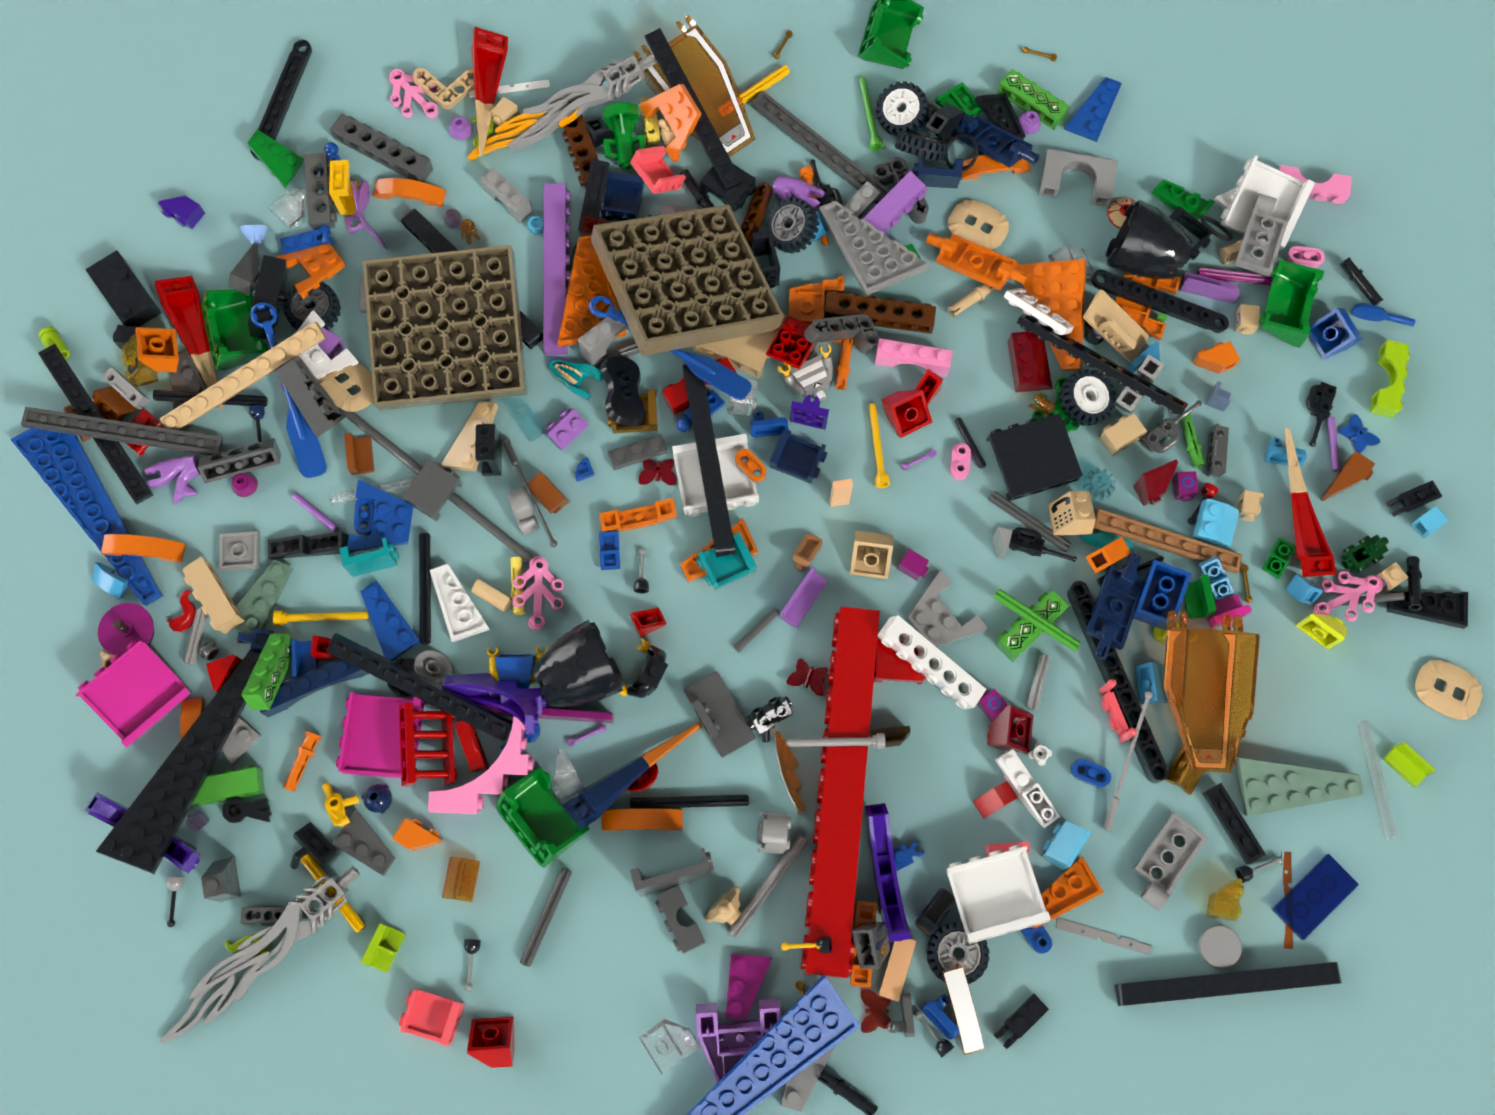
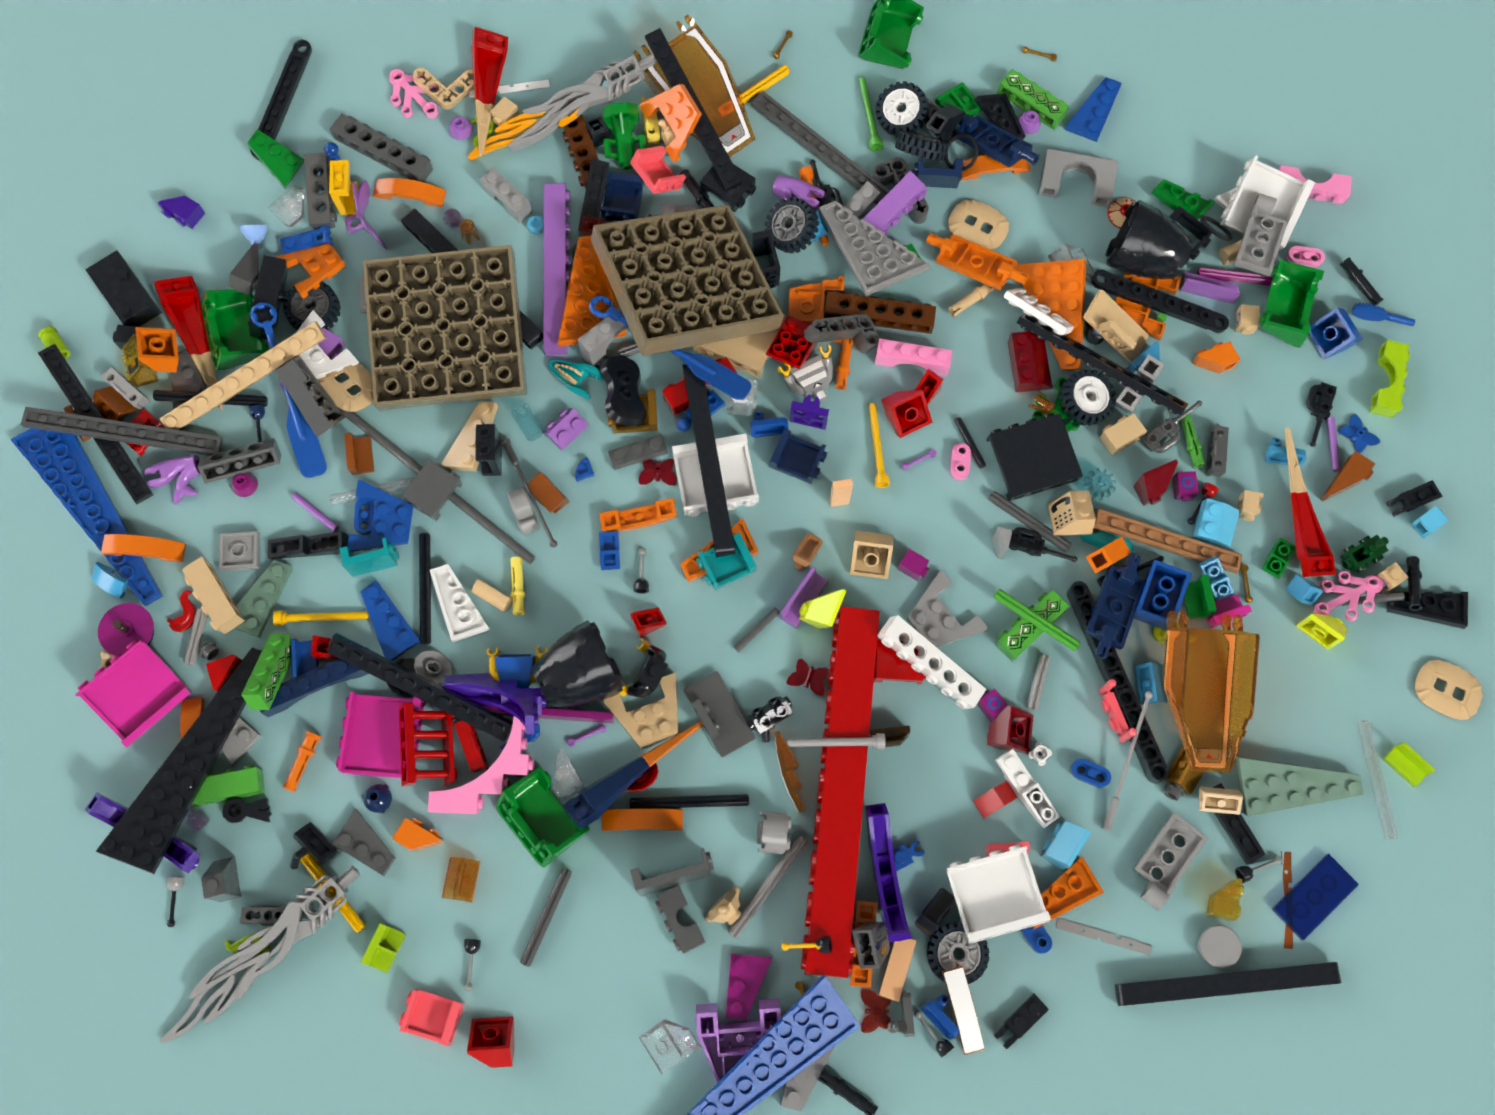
(257, 639): dark blue plate -> none
(336, 805): yellow piece -> none
(538, 590): bright pink plant -> none
(653, 721): none -> tan wing
(751, 466): orange plate -> none
(756, 210): reddish brown beam -> none
(822, 610): none -> neon yellow slope
(1173, 791): none -> dark grey plate
(1218, 398): sand blue panel -> none
(1220, 800): none -> tan slope

